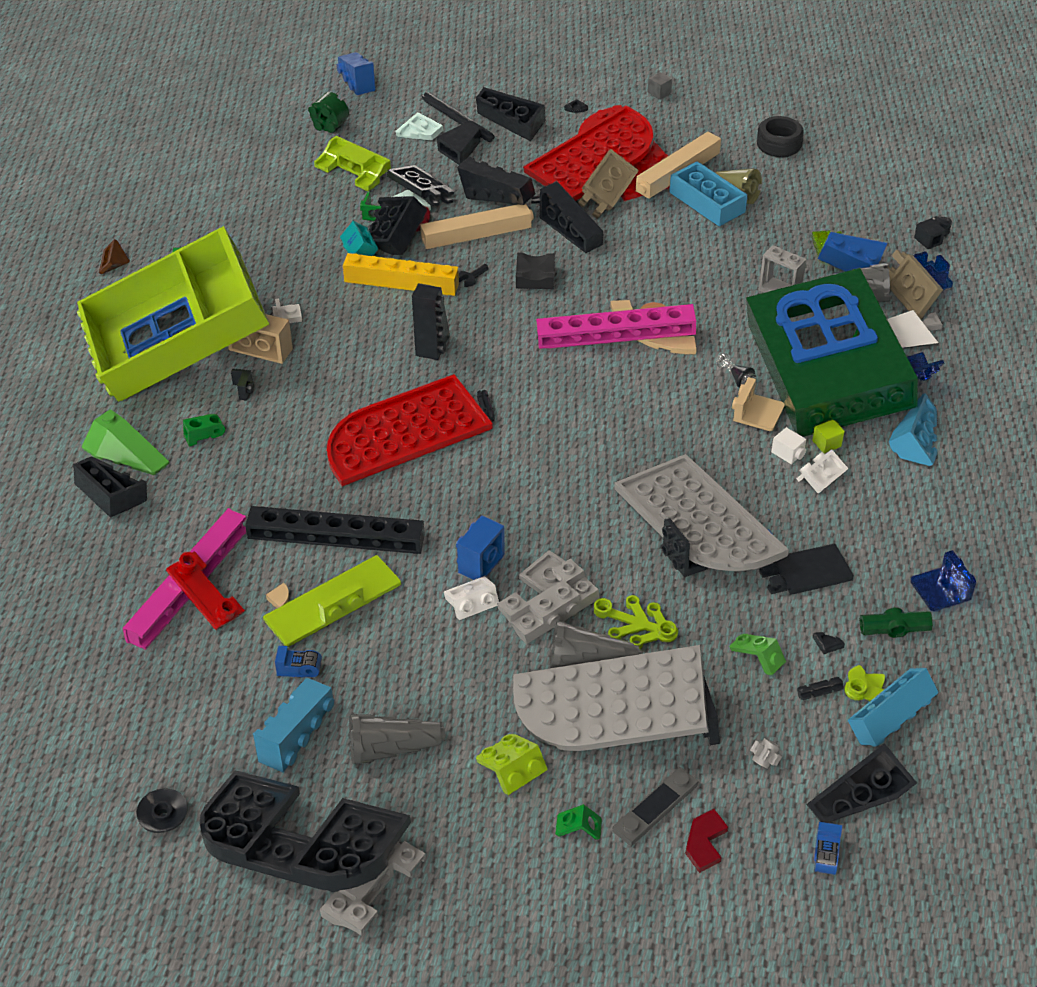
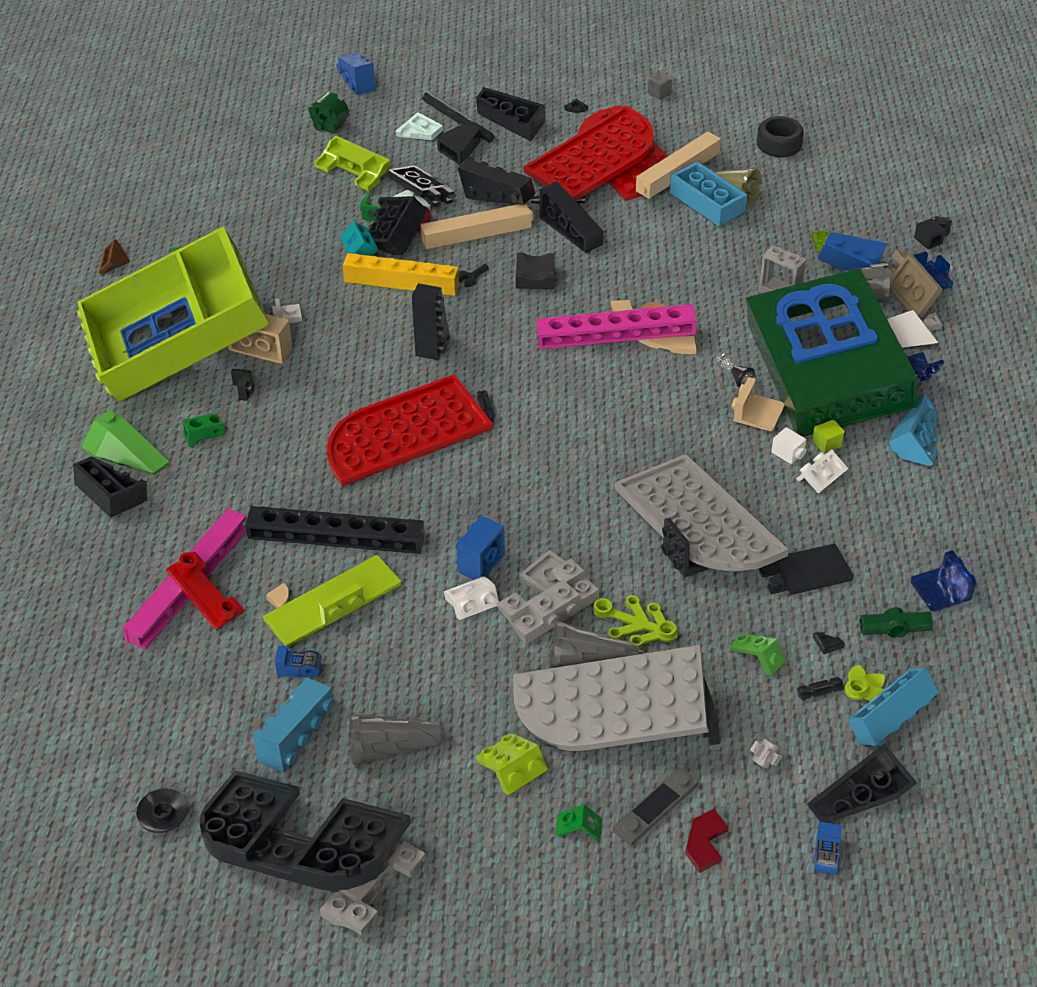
(608, 182): dark tan tile -> none

